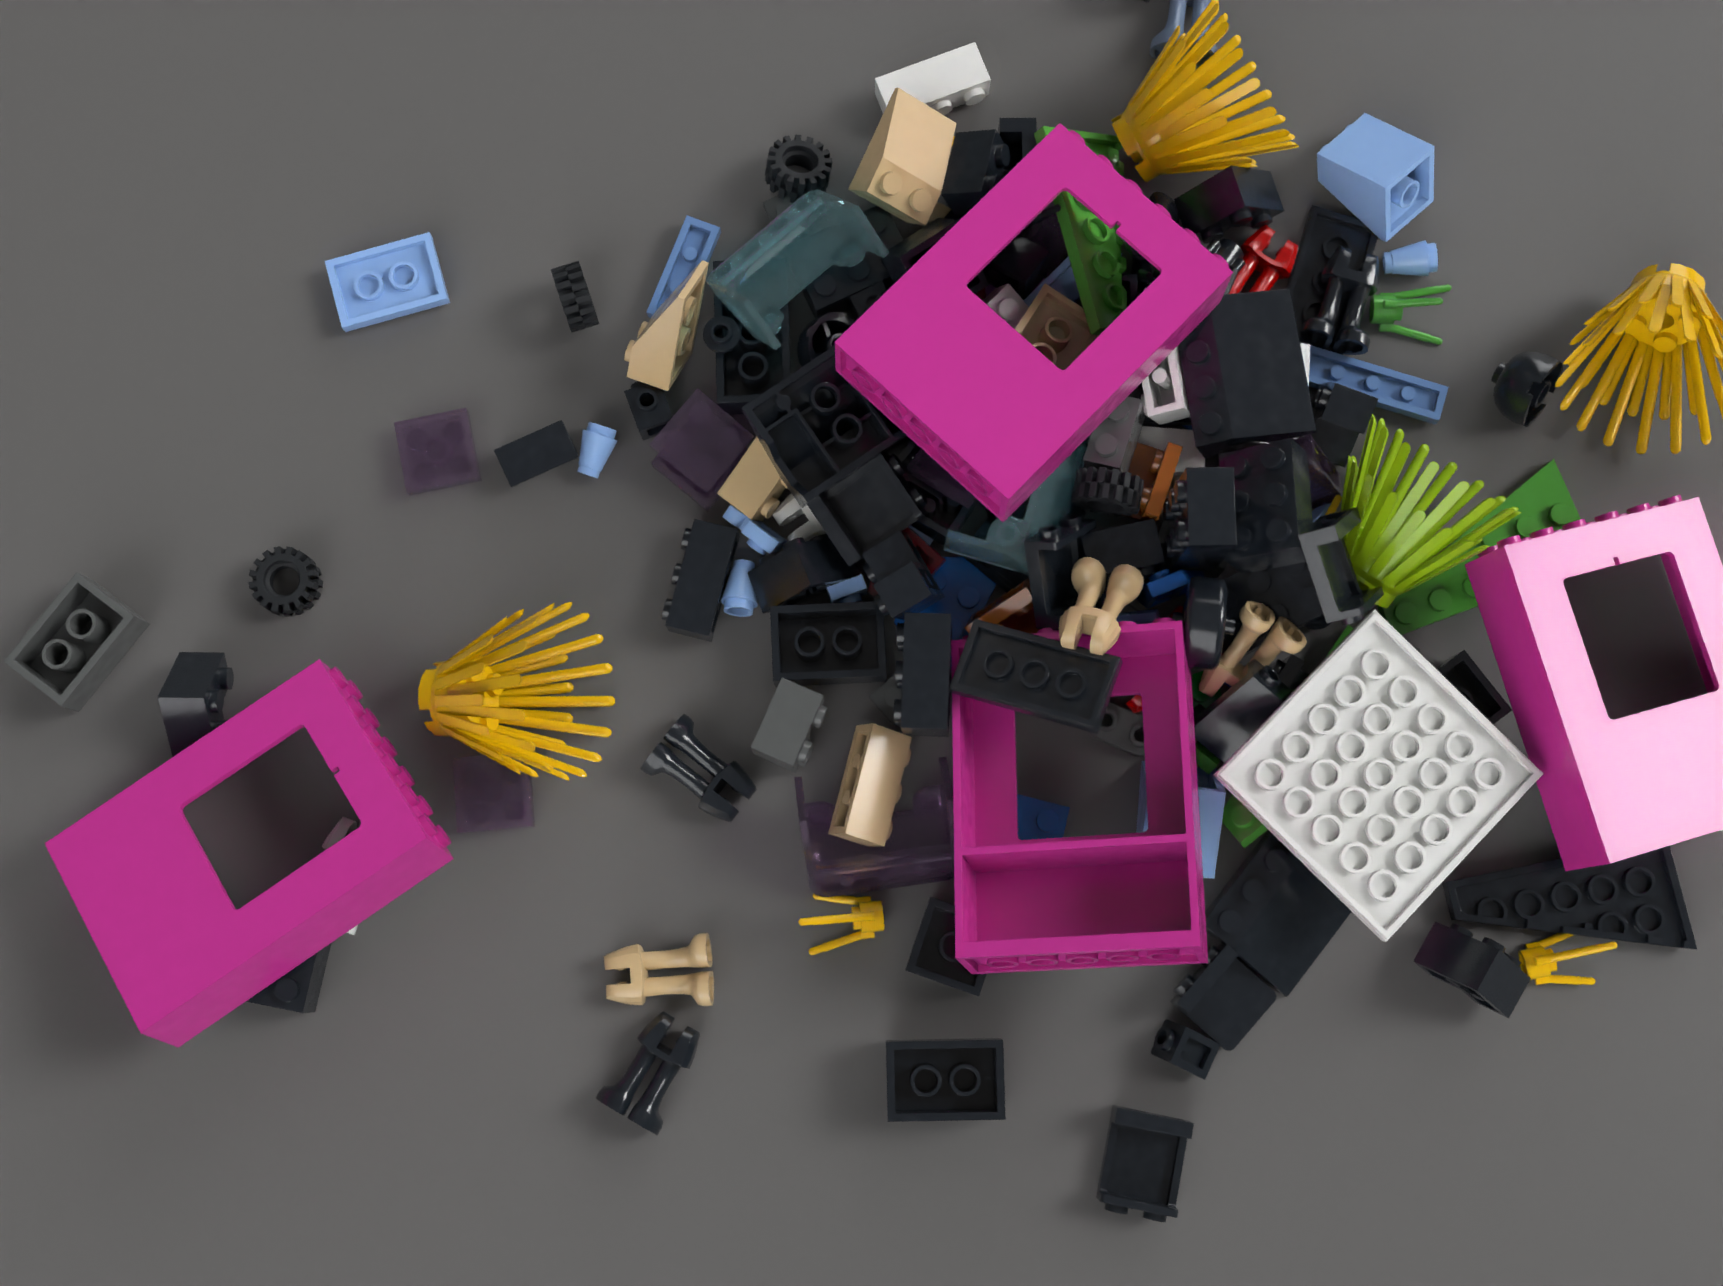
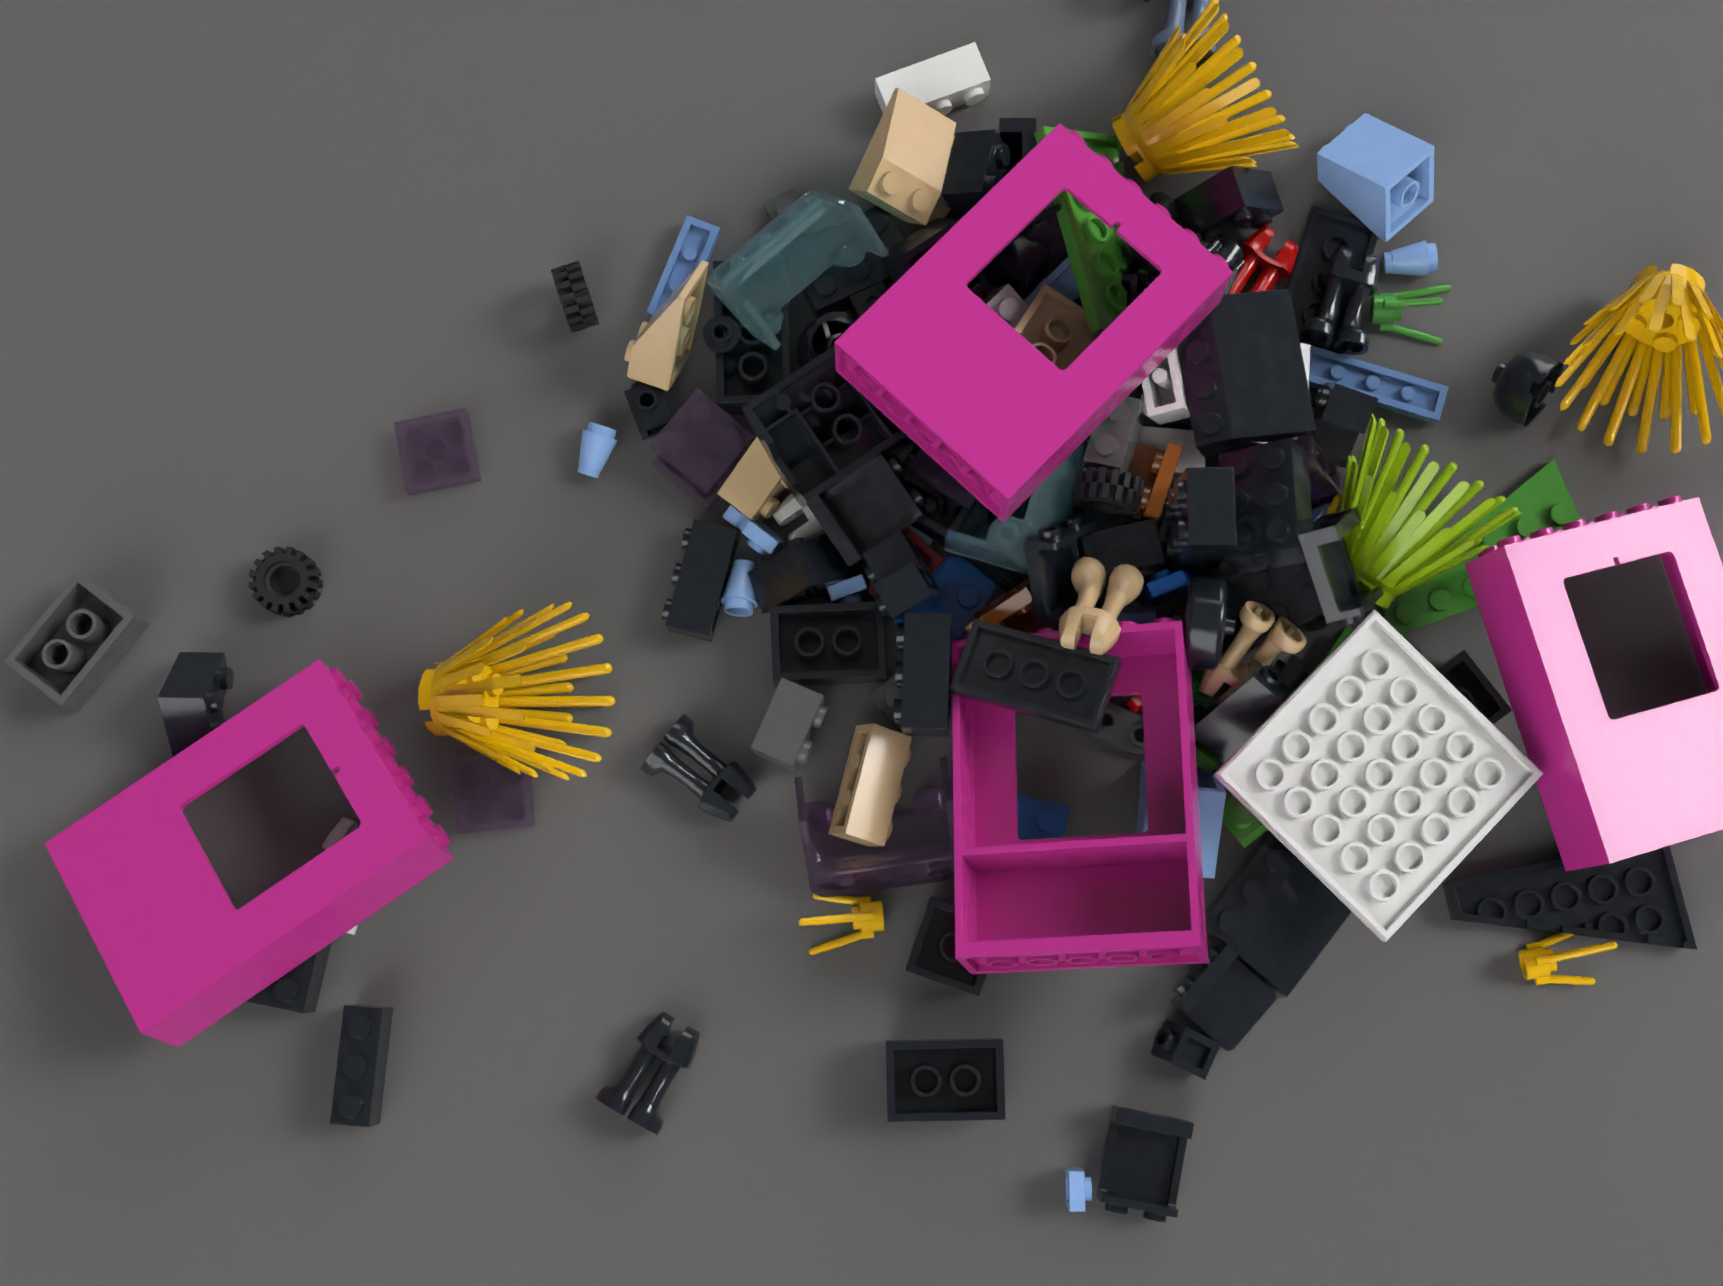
(361, 1065): none -> black brick
(387, 282): light blue plate -> none
(536, 453): black hinge -> none
(696, 955): tan piece -> none
(800, 154): black tyre -> none
(1077, 1189): none -> light blue plate
(1474, 967): black brick -> none

